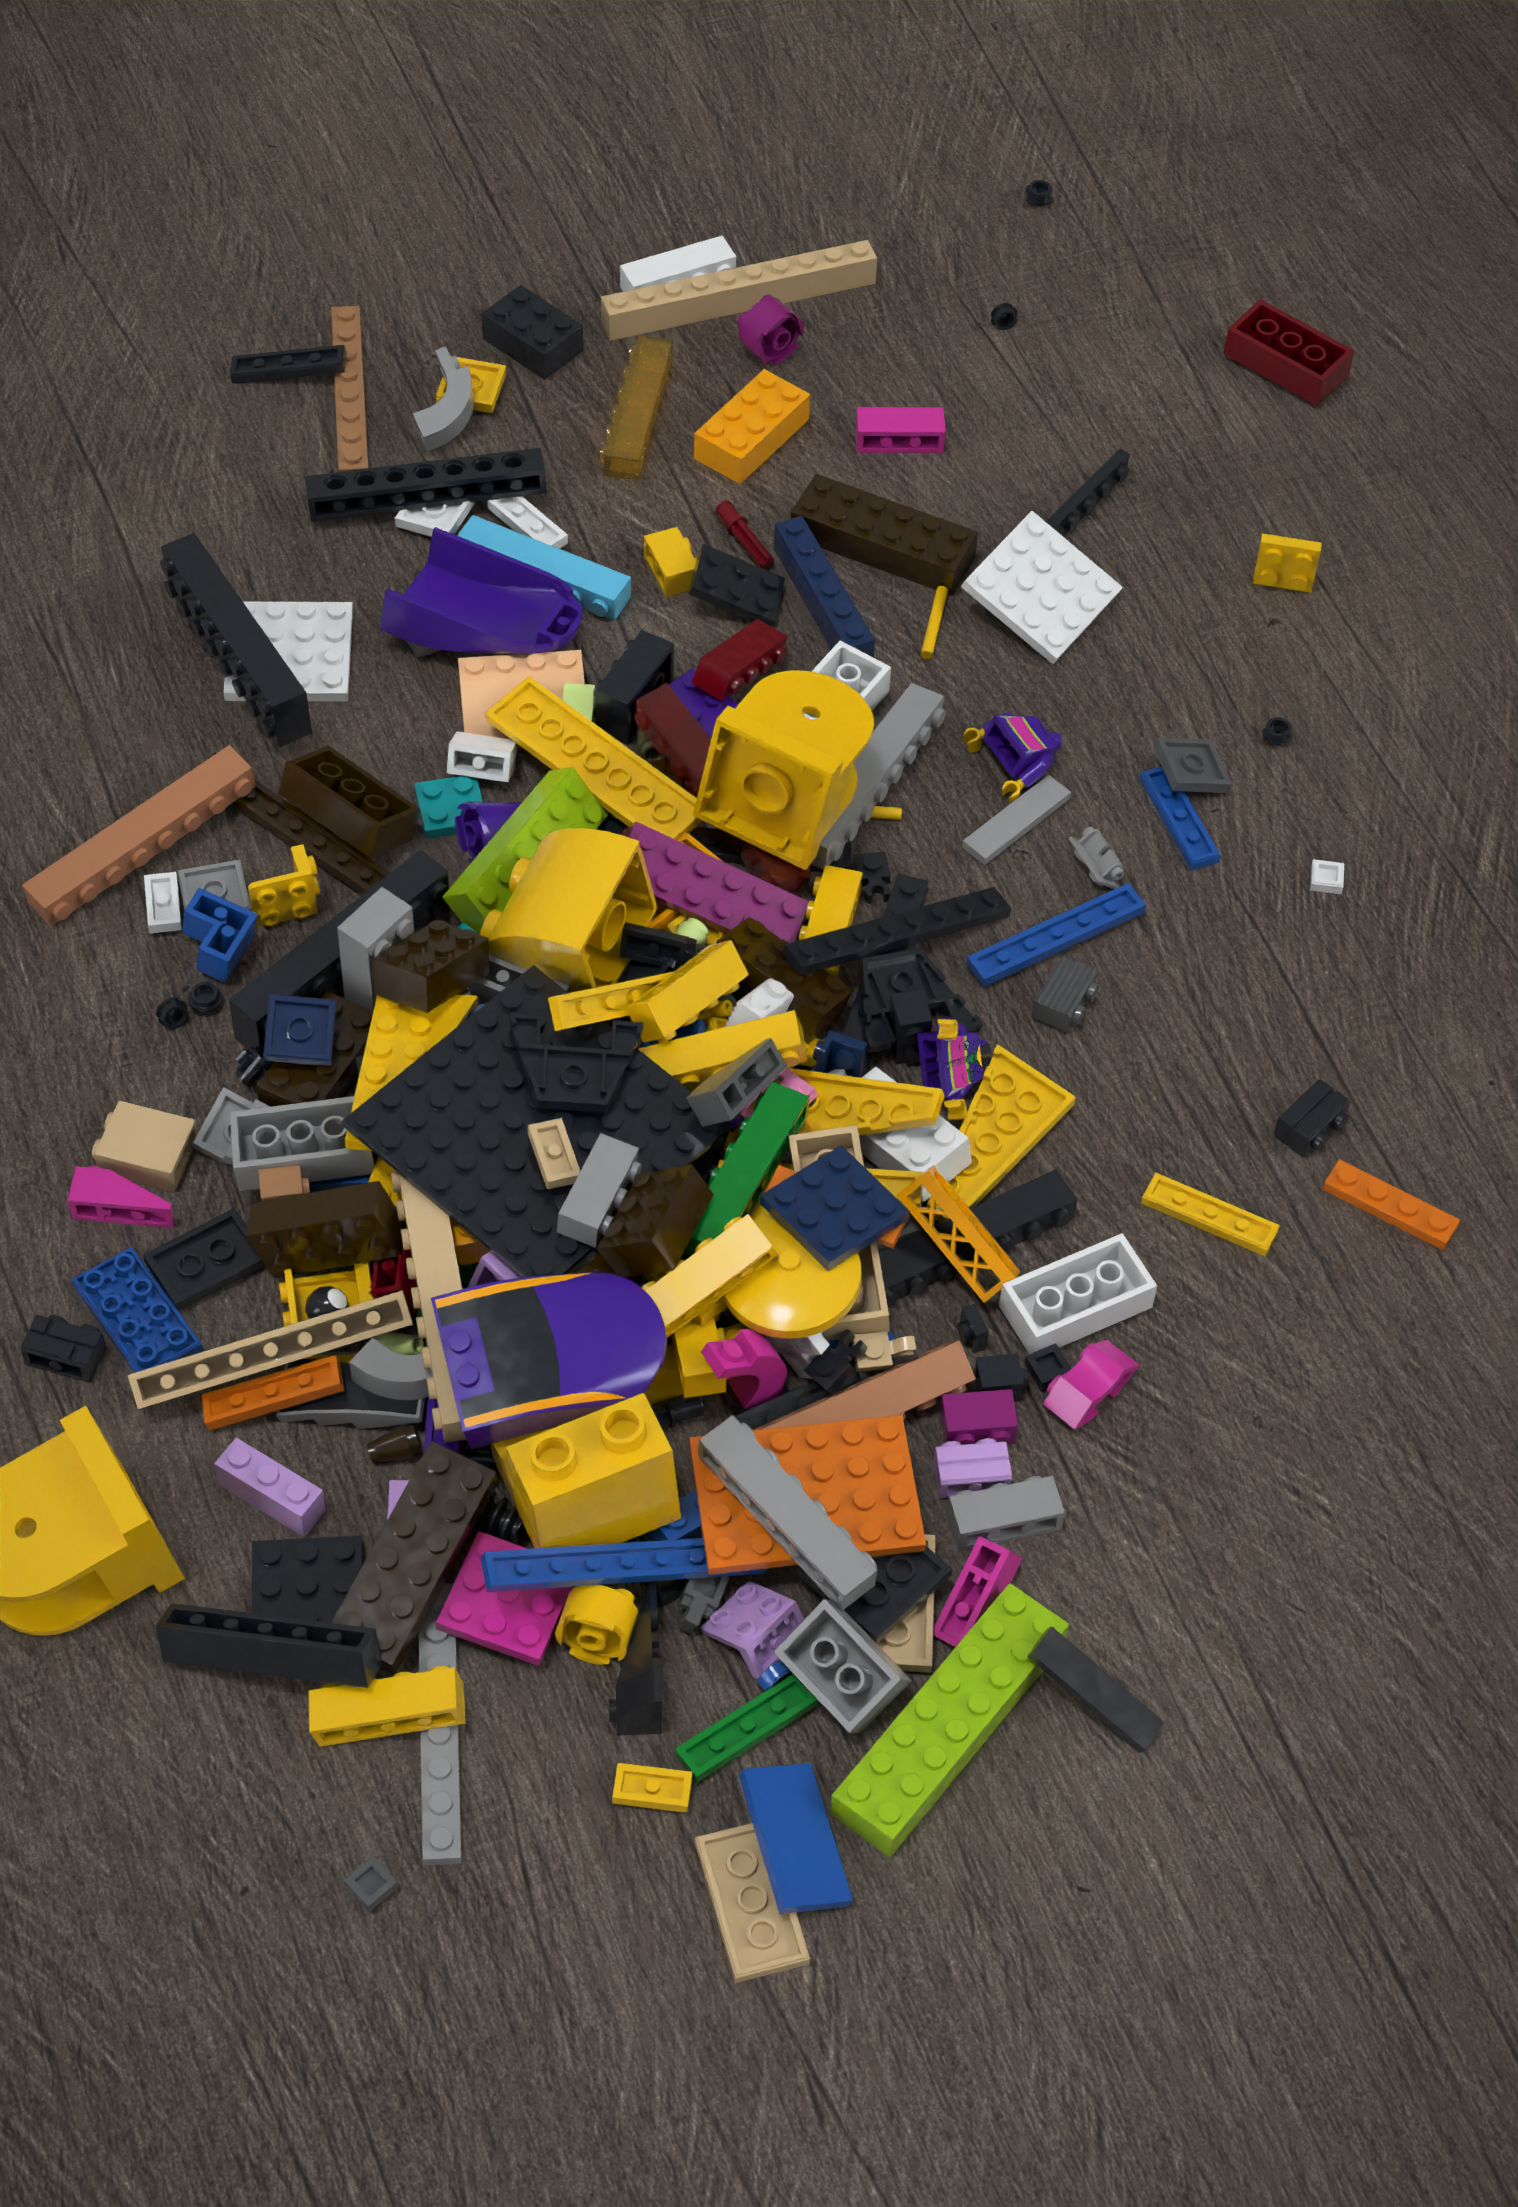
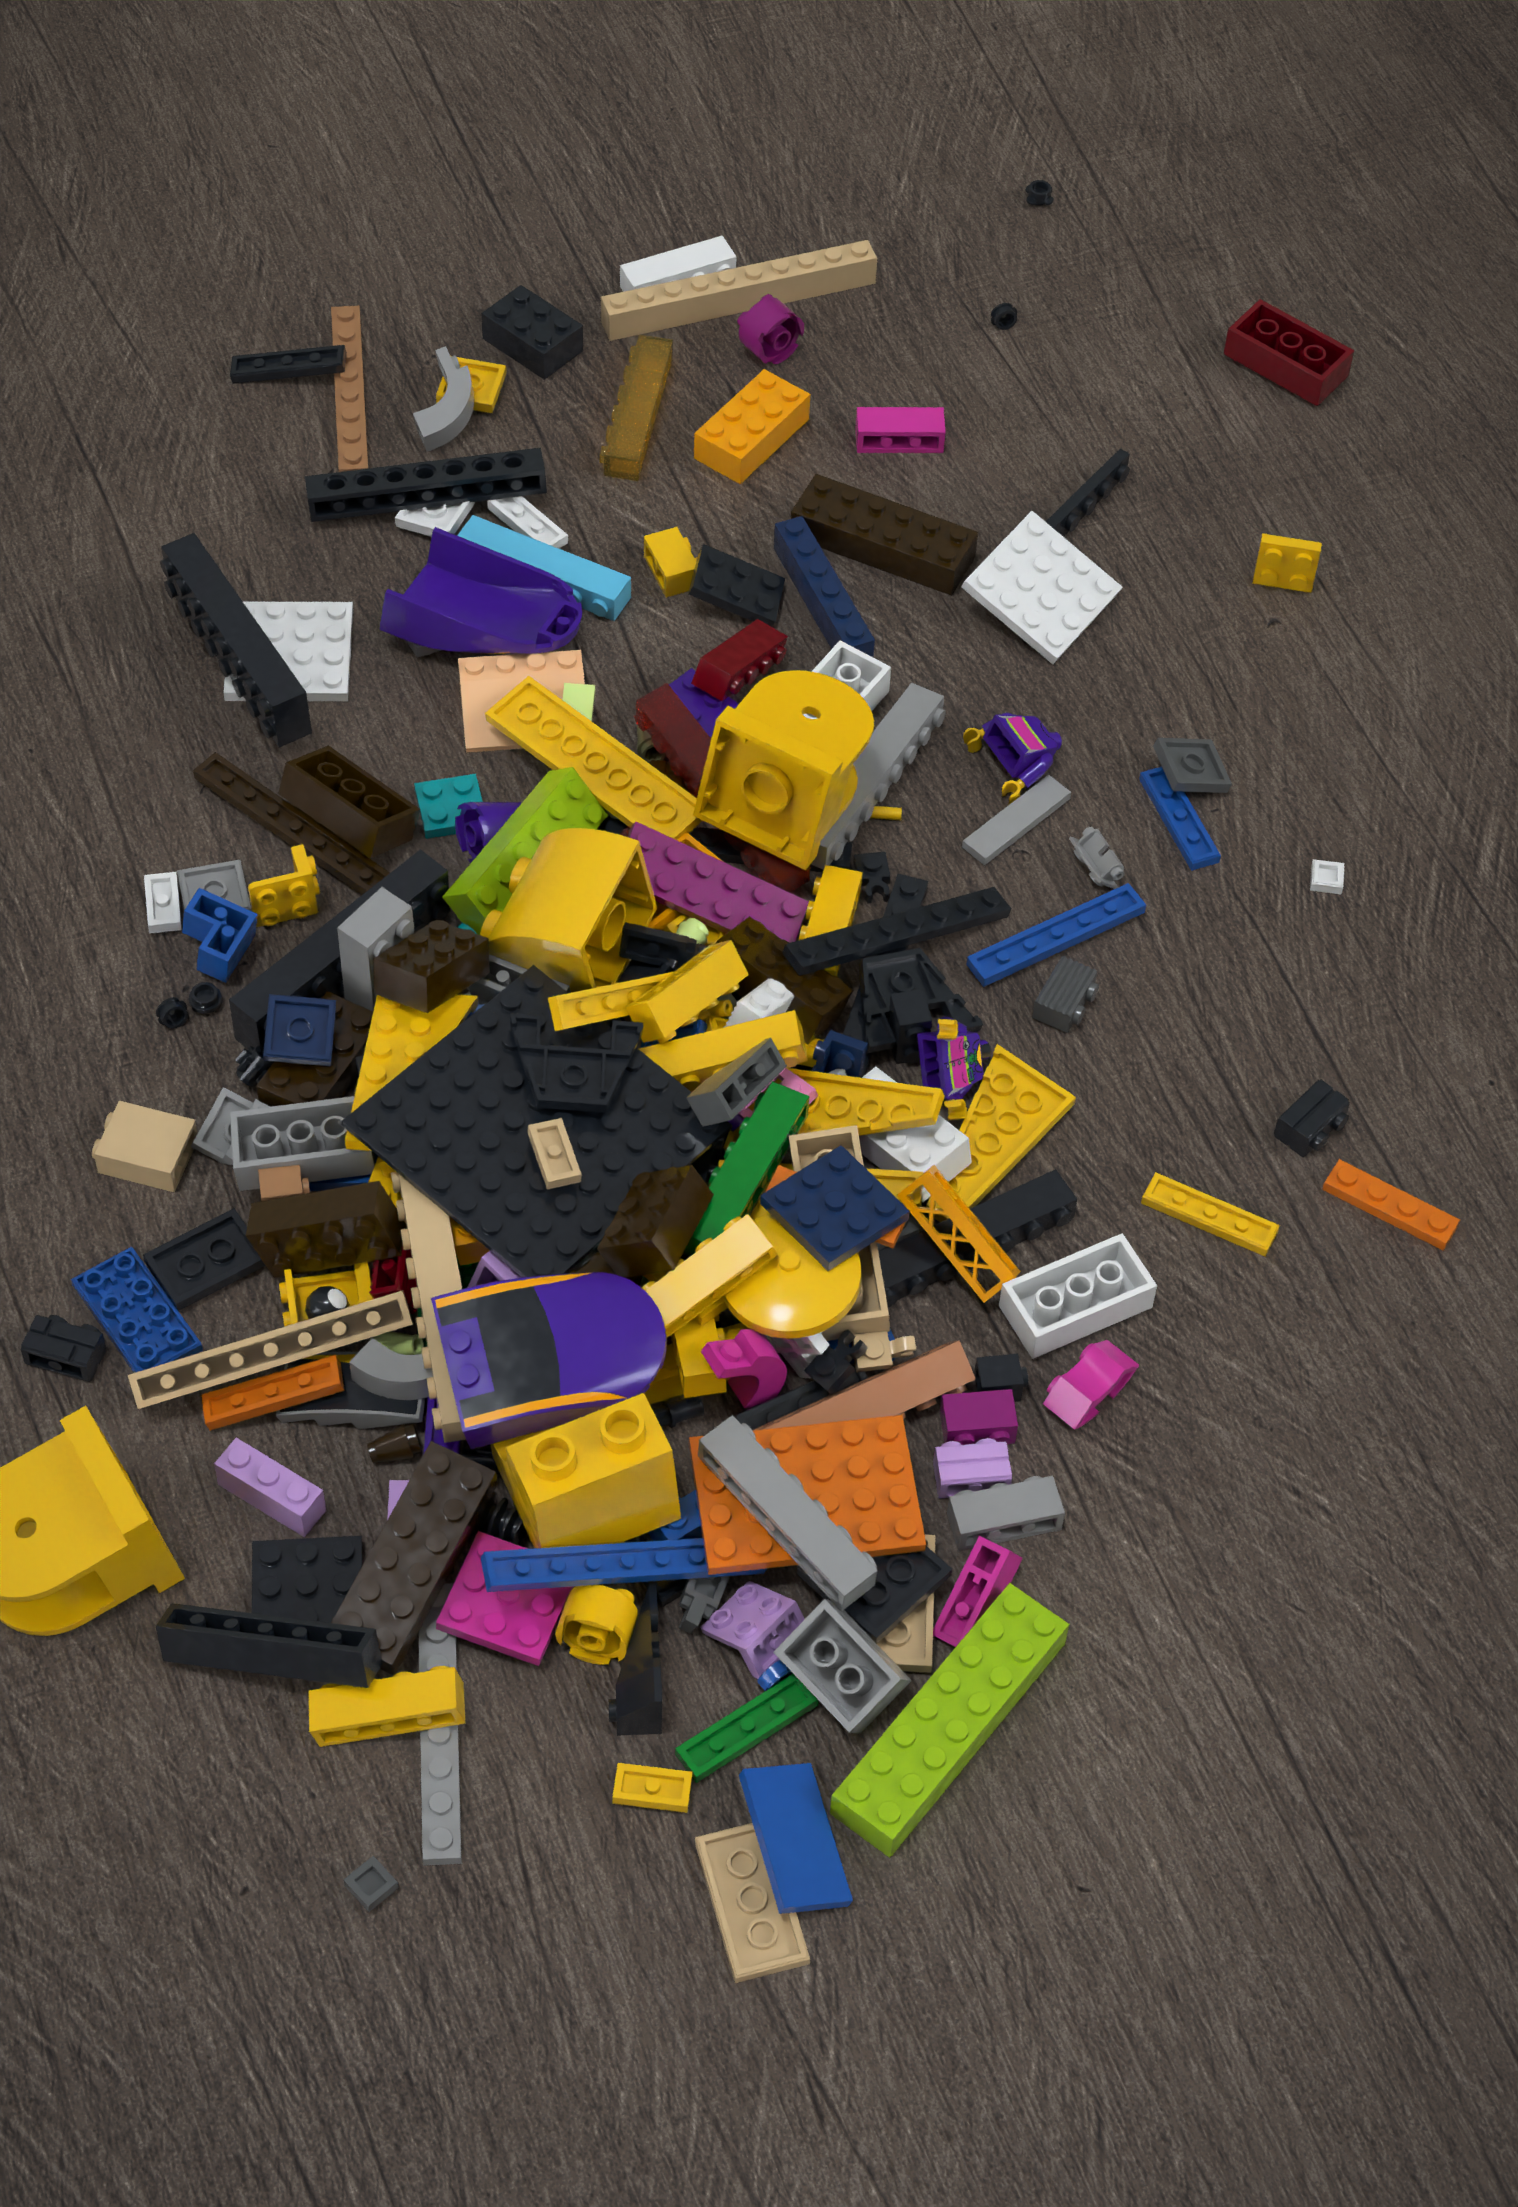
(109, 1197): dark pink slope -> none
(139, 836): nougat brick -> none
(482, 756): white brick -> none
(598, 1190): light grey brick -> none
(640, 670): black brick -> none
(738, 526): dark red axle -> none
(934, 622): yellow bar -> none
(972, 1328): black plate -> none
(1046, 1365): black plate -> none
(1095, 1689): black tile -> none
(1277, 731): black plate -> none

